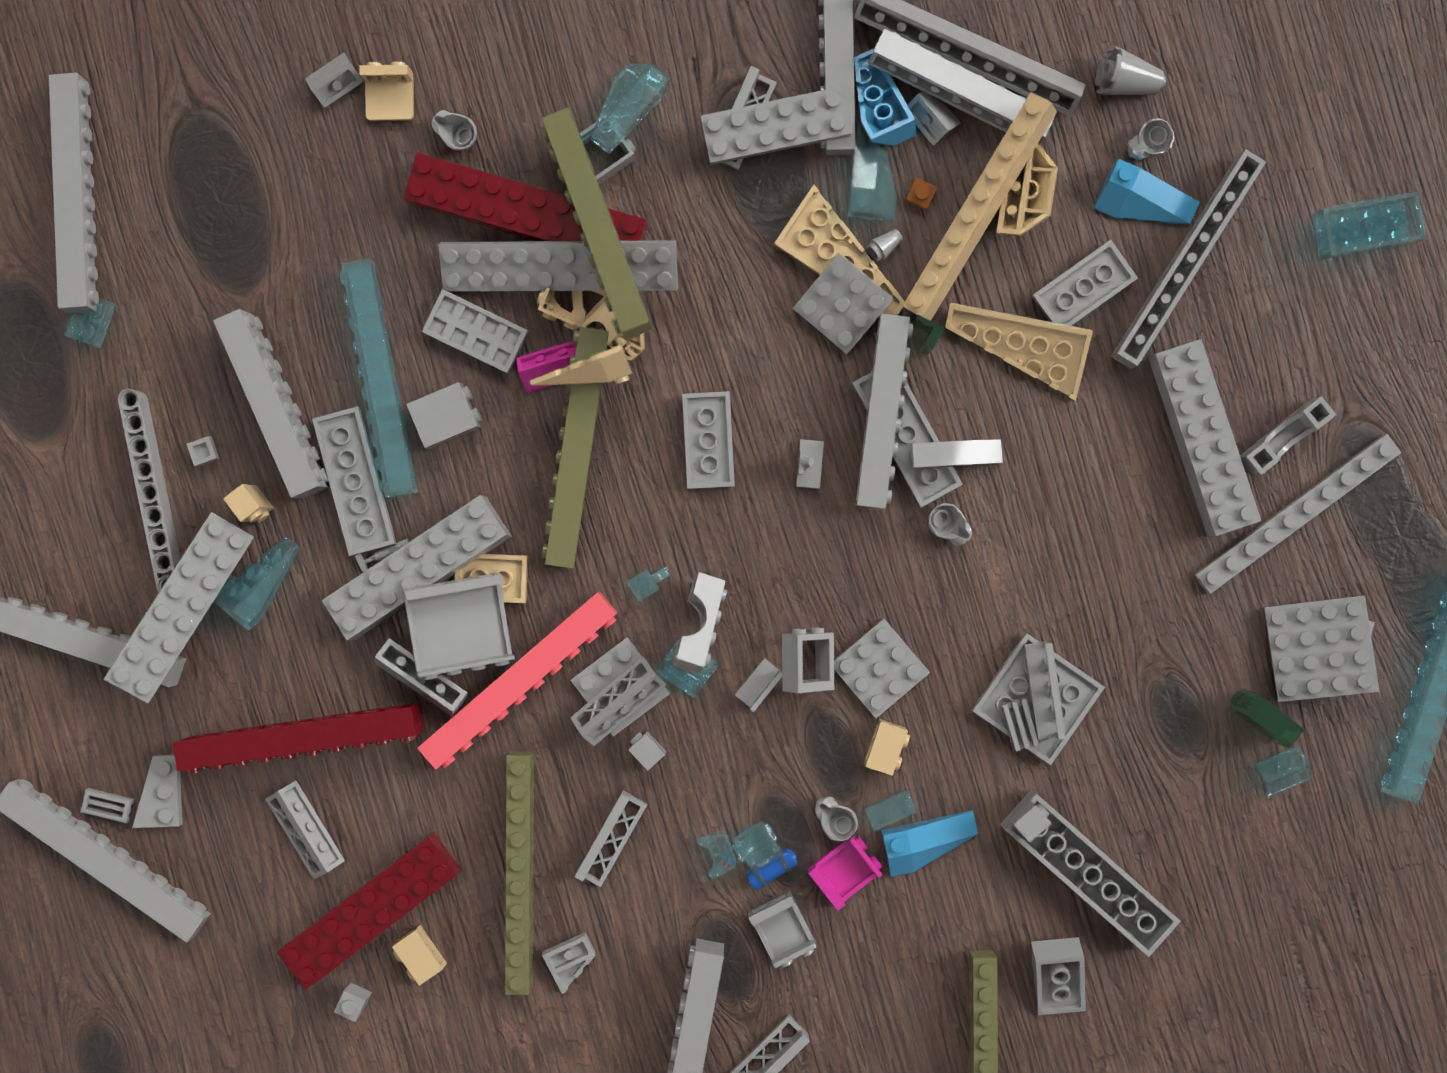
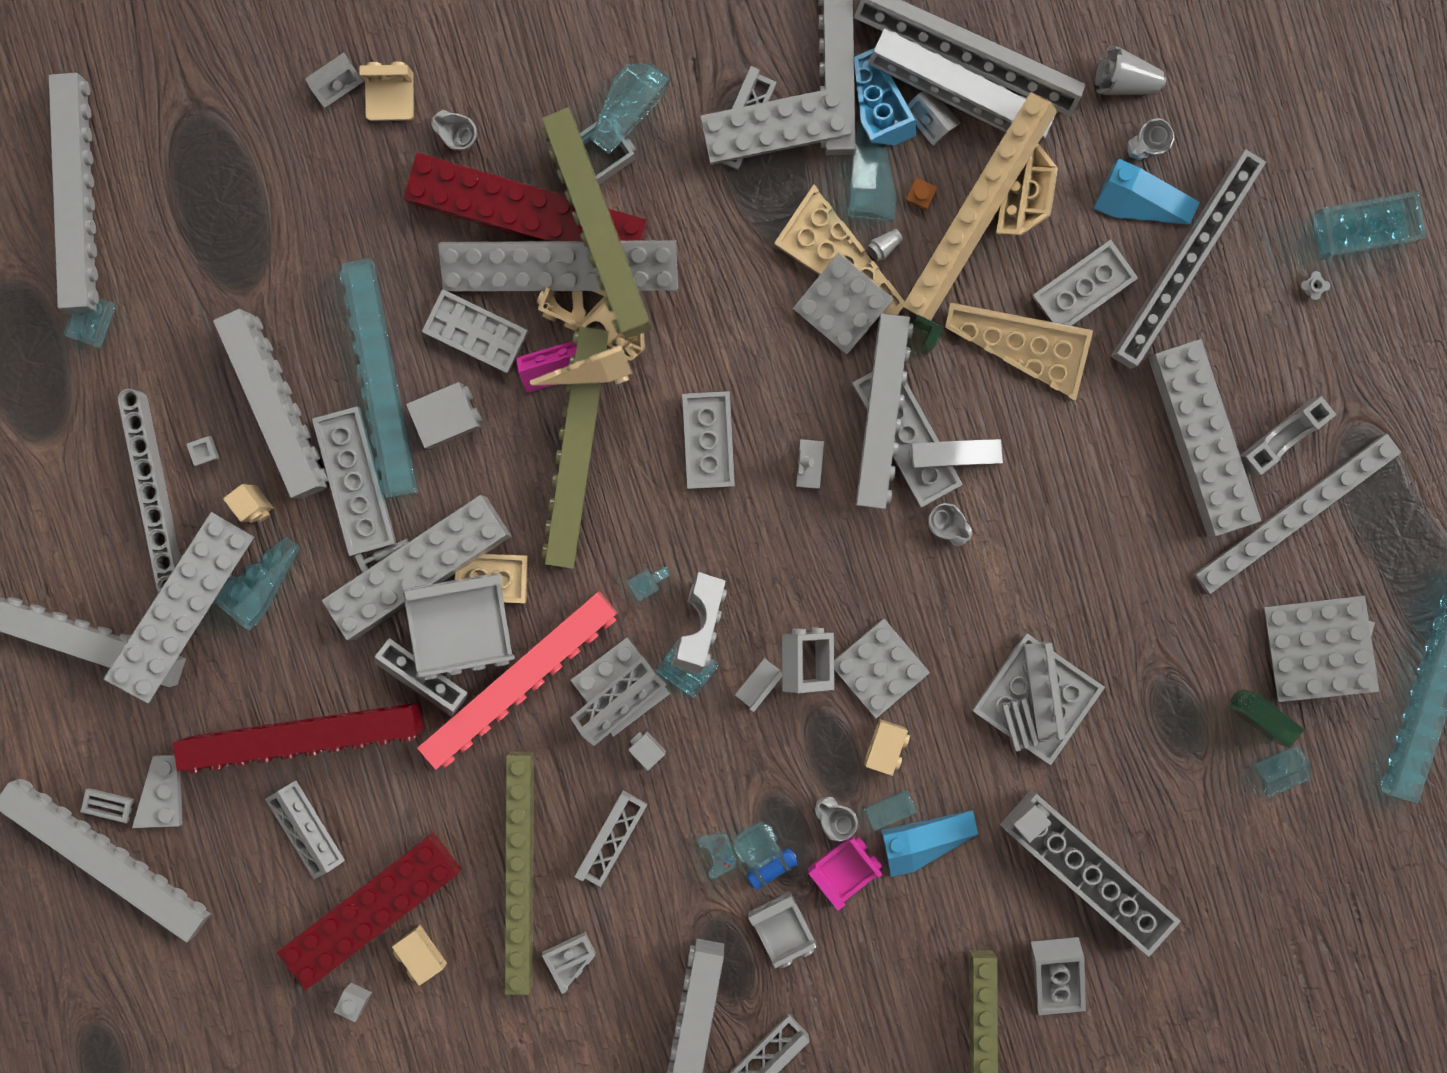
(1310, 290): none -> light grey plate

